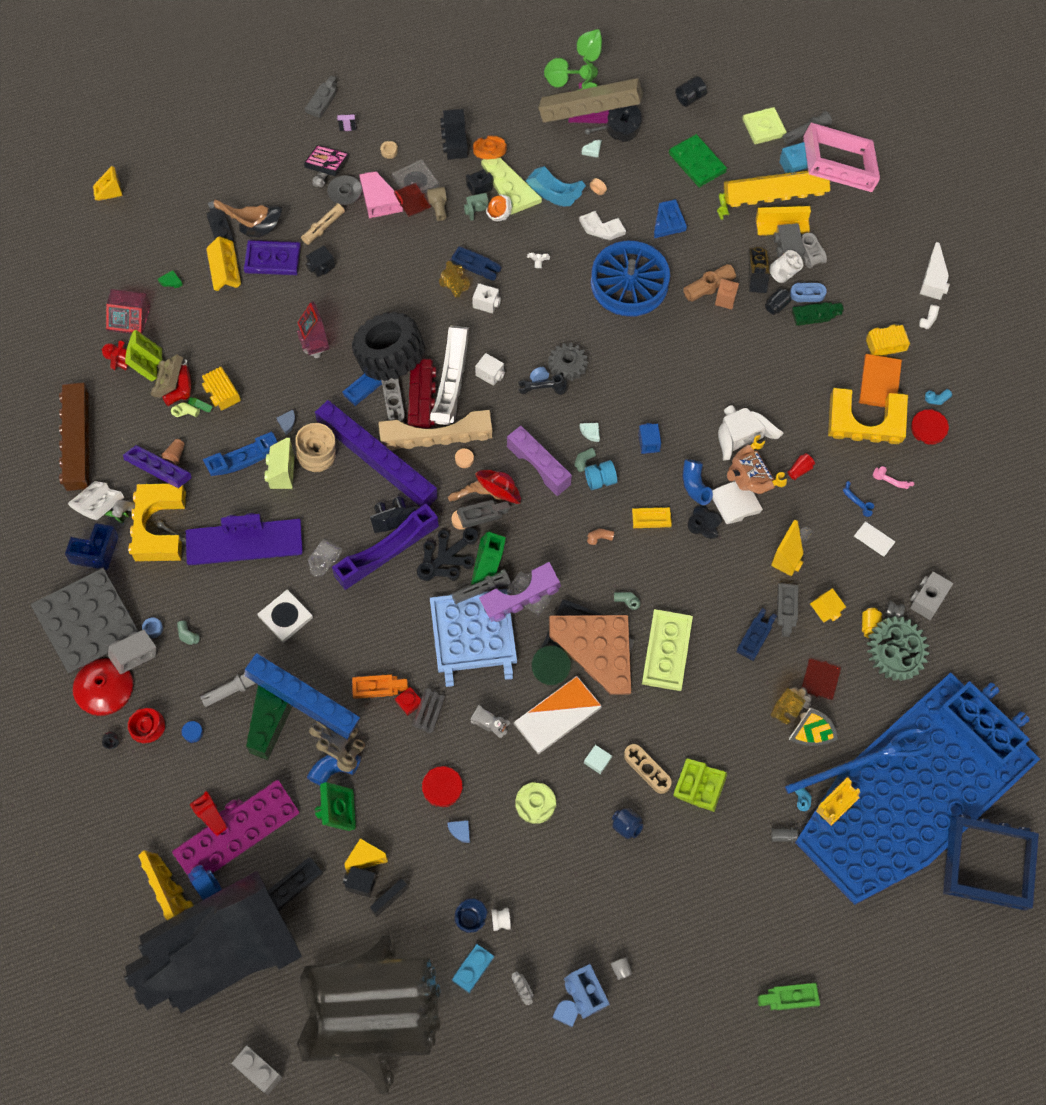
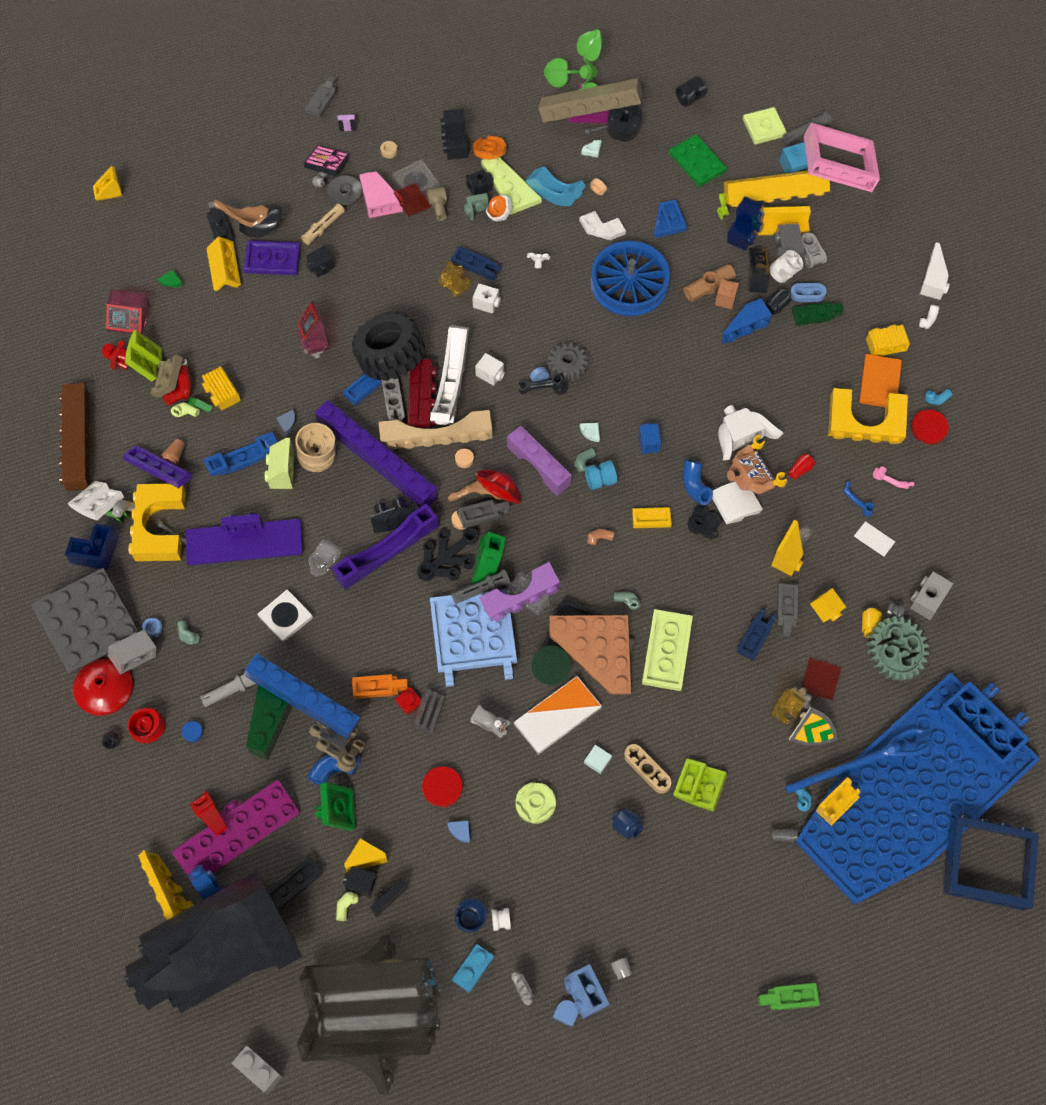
(343, 903): none -> yellowish green arm
(747, 224): none -> clear blue brick
(750, 318): none -> blue slope

